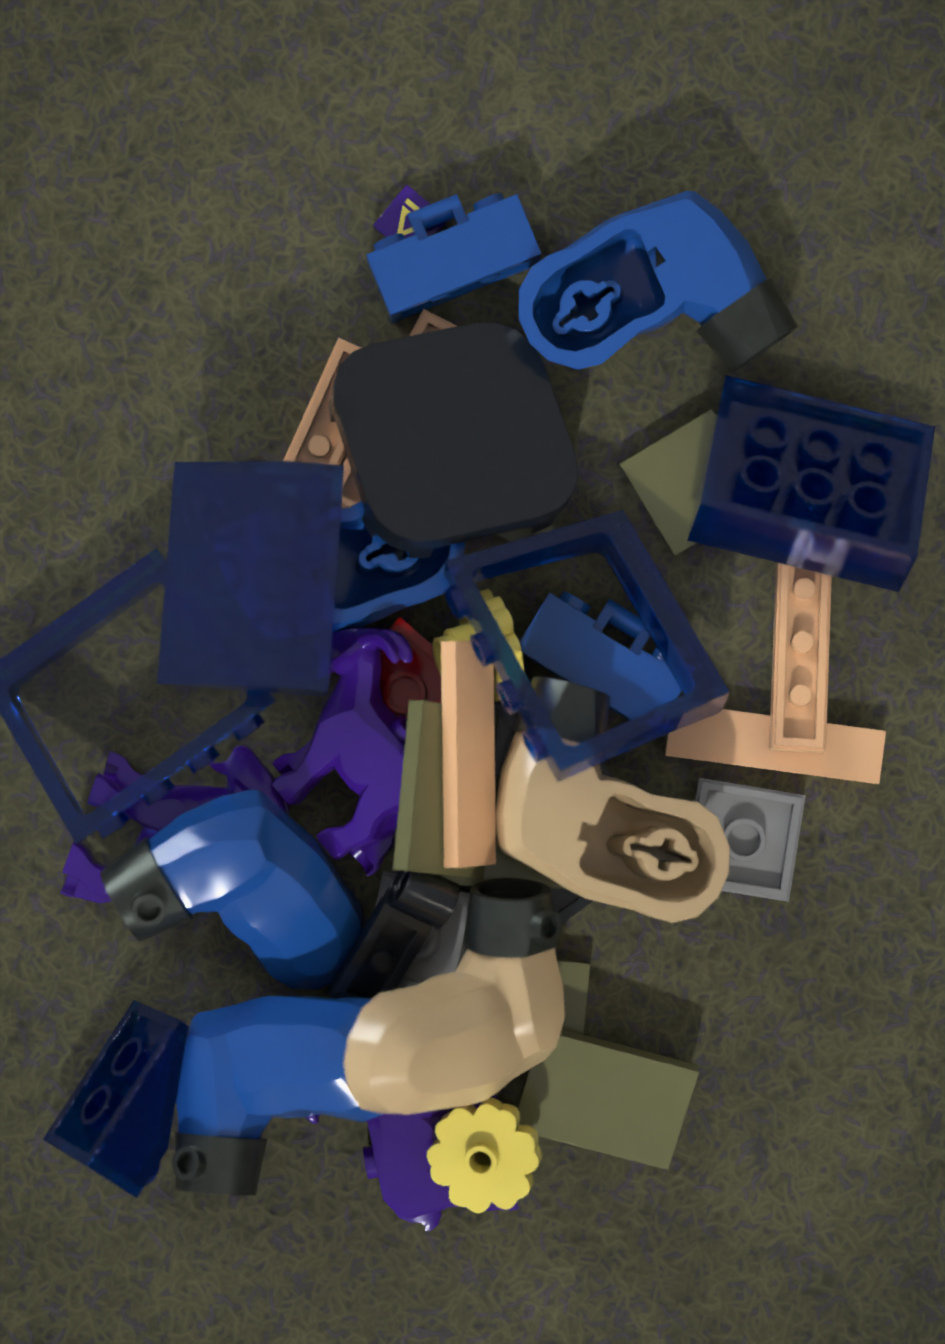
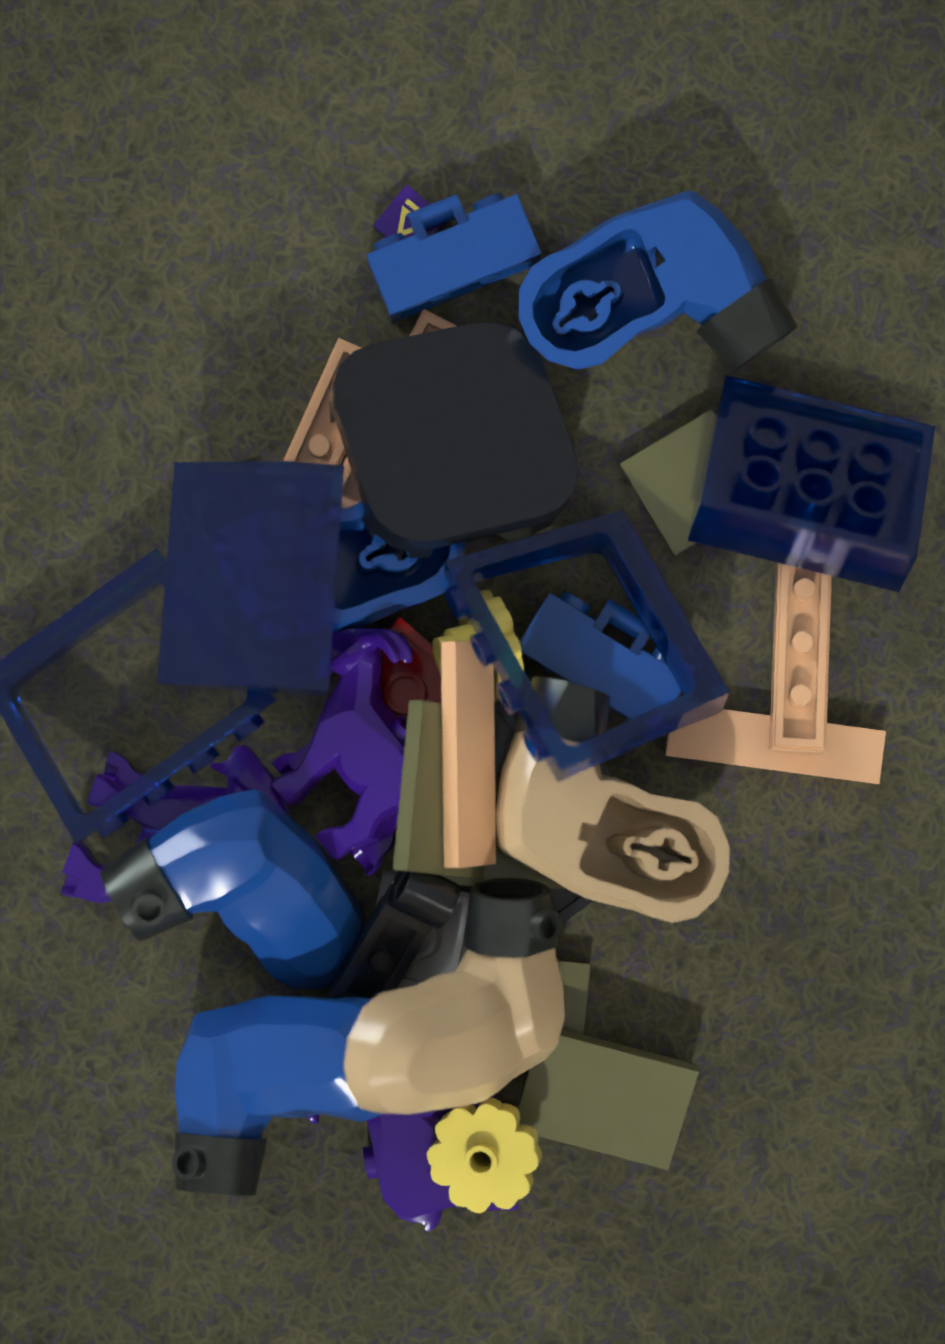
(126, 1101): clear blue slope -> none
(761, 835): light grey tile -> none

